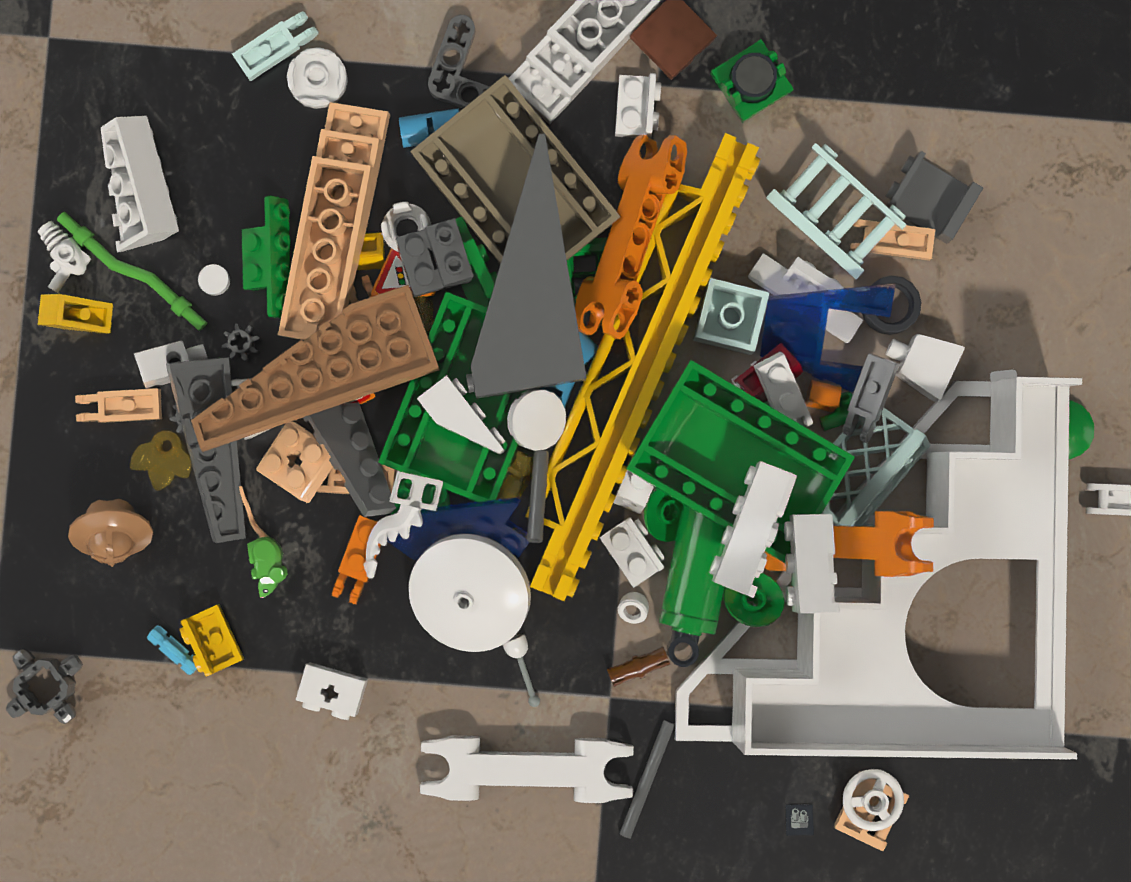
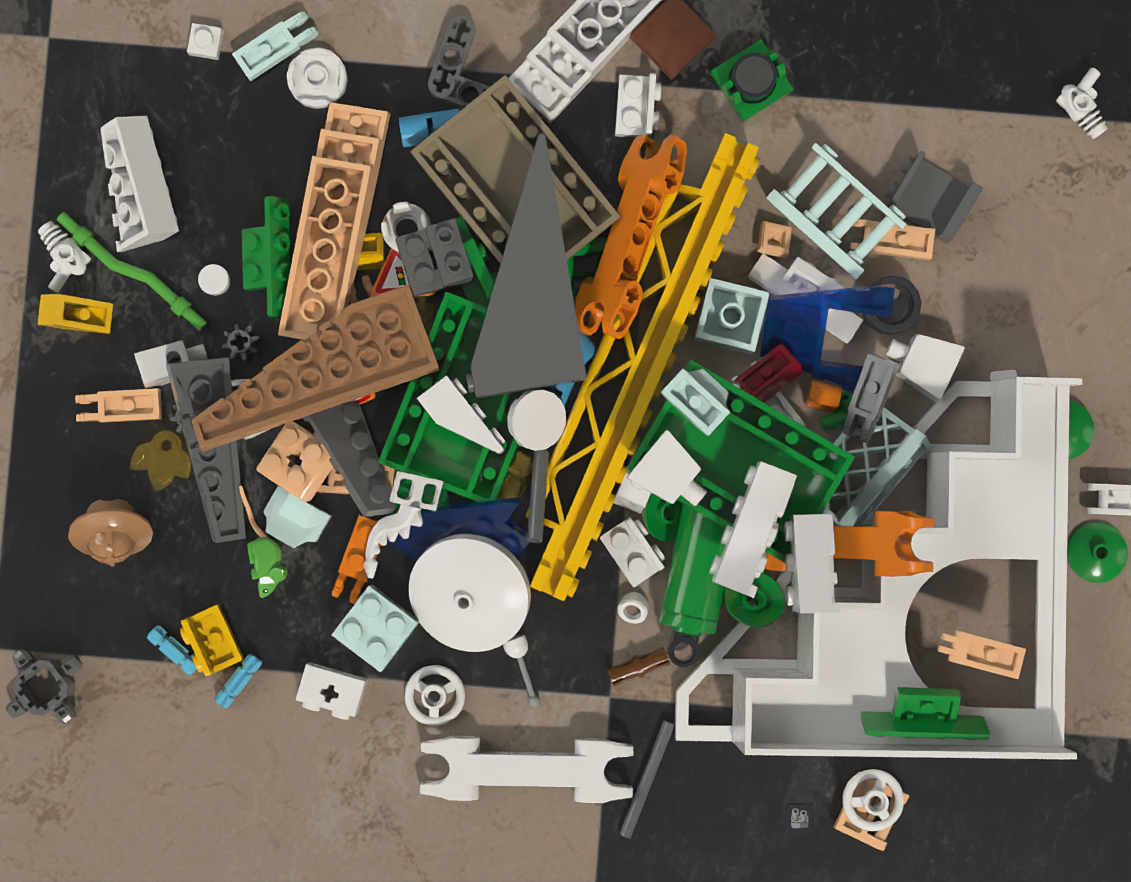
(205, 41): none -> white plate
(238, 680): none -> medium azure axle
(294, 519): none -> light aqua slope
(375, 628): none -> light aqua brick
(434, 718): none -> white piece
(668, 472): none -> white torso
(698, 399): none -> light aqua slope
(774, 239): none -> light nougat tile
(782, 388): white hinge -> none
(925, 715): none -> green bracket
(984, 653): none -> light nougat hinge
(1079, 103): none -> white piece
(1083, 557): none -> green dish

